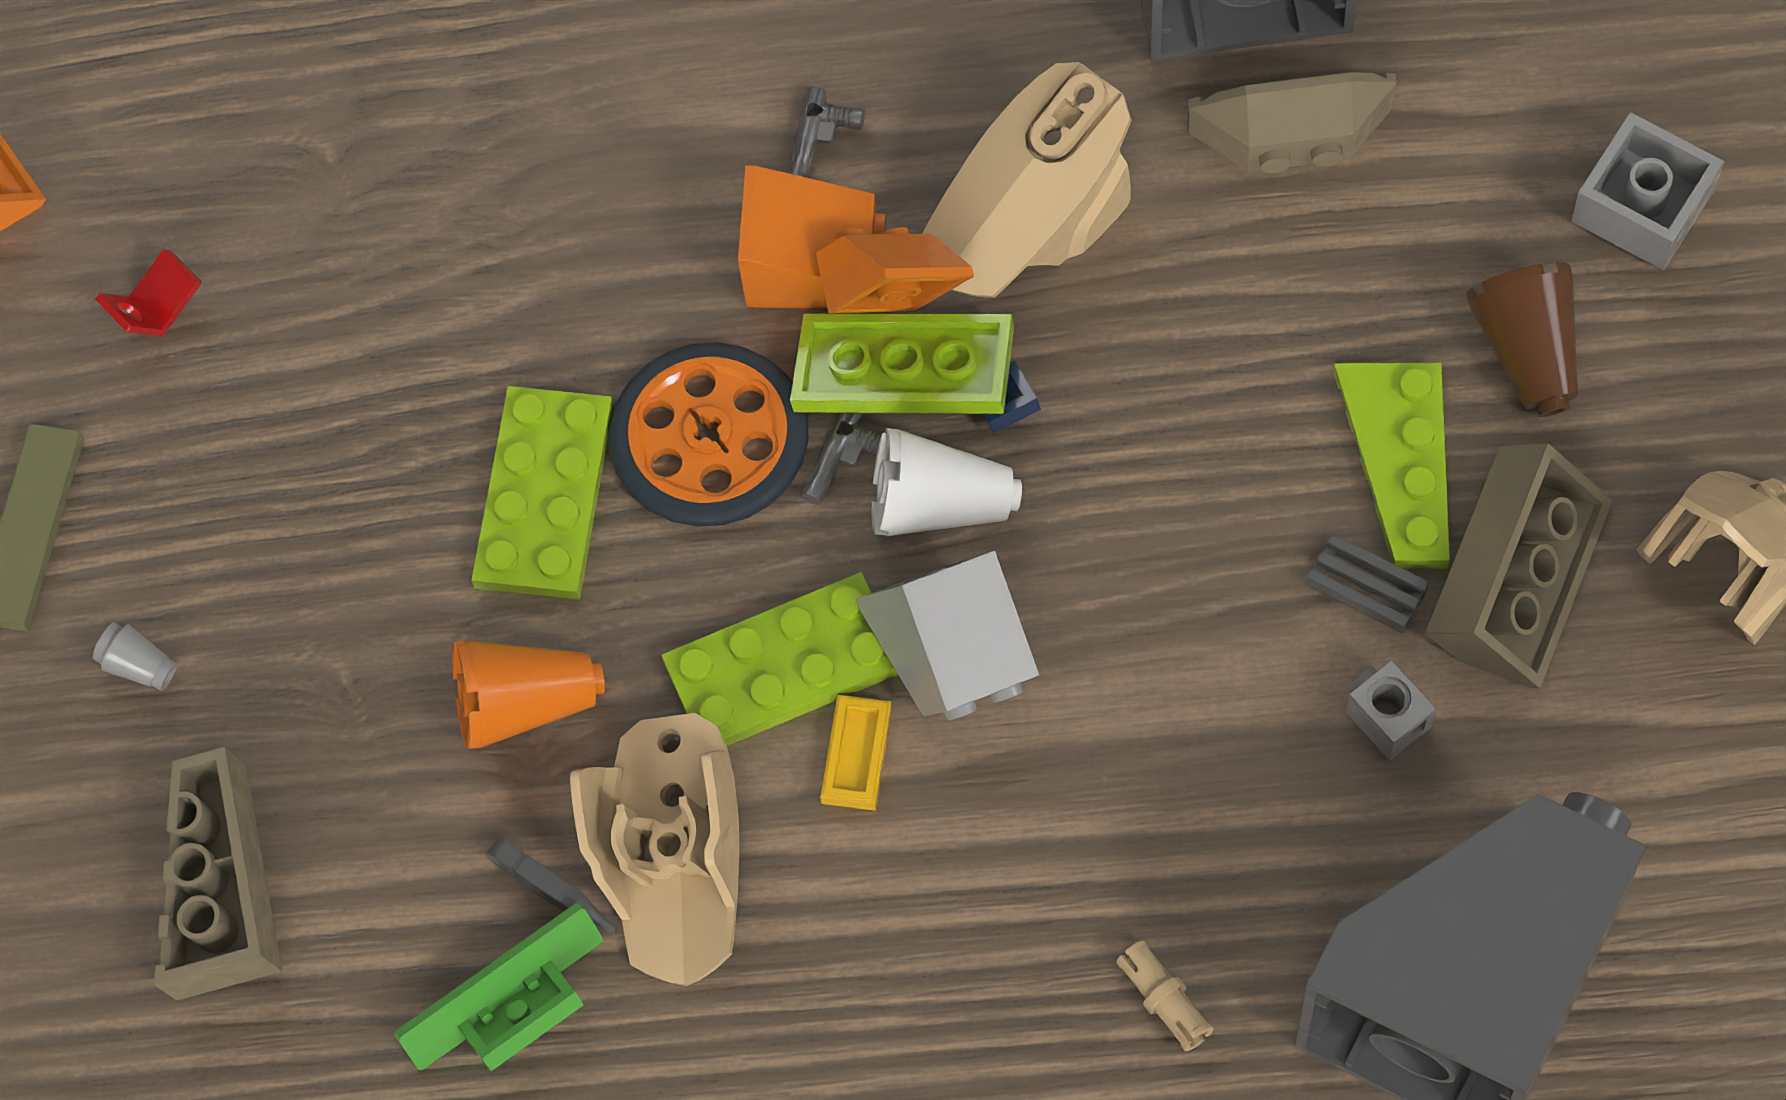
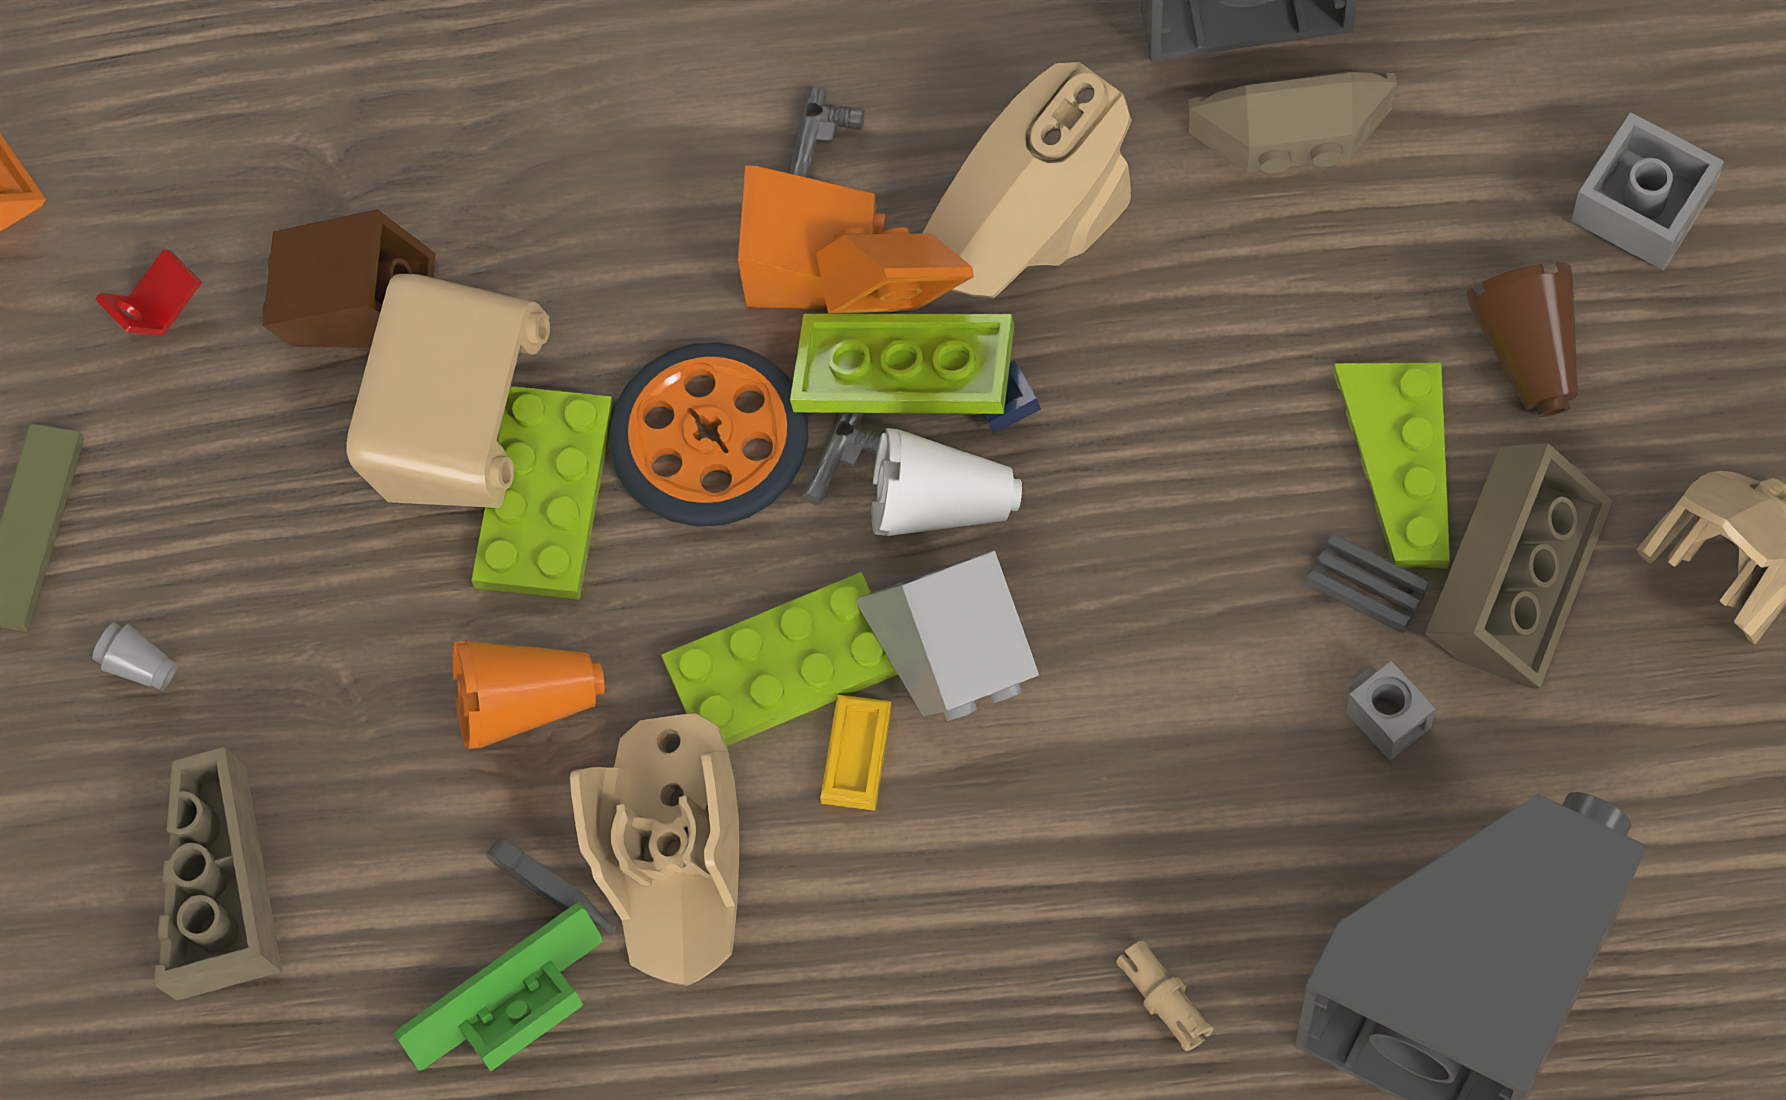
(333, 278): none -> reddish brown slope
(440, 392): none -> tan windscreen

